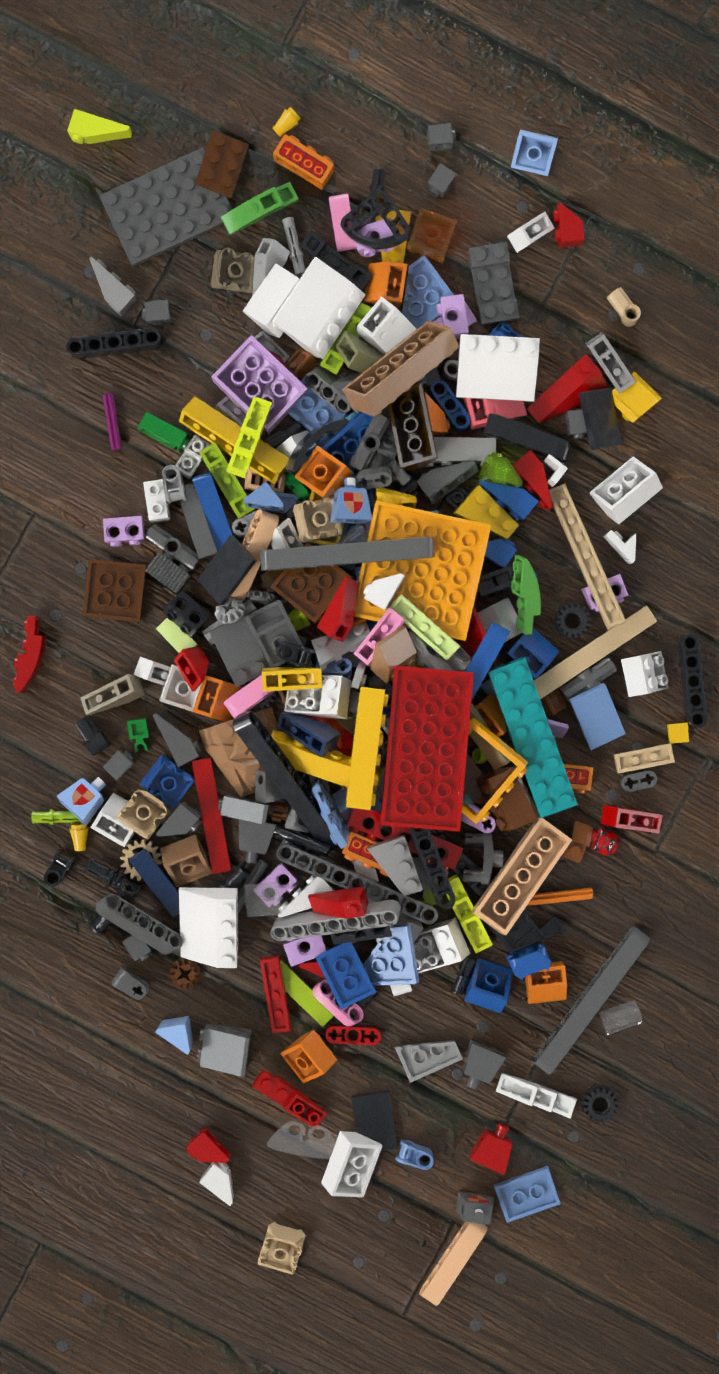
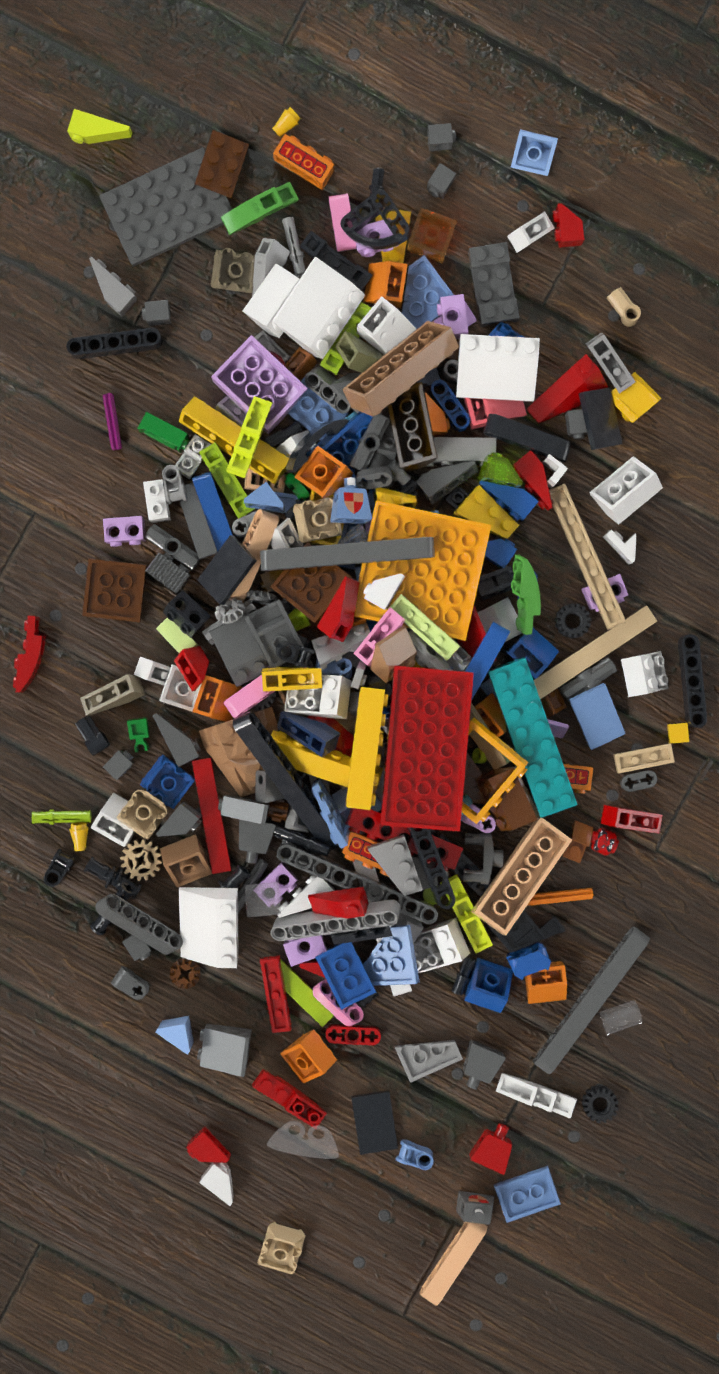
(83, 799): light blue torso -> none
(156, 880): dark blue tile -> none
(351, 1165): white slope -> none

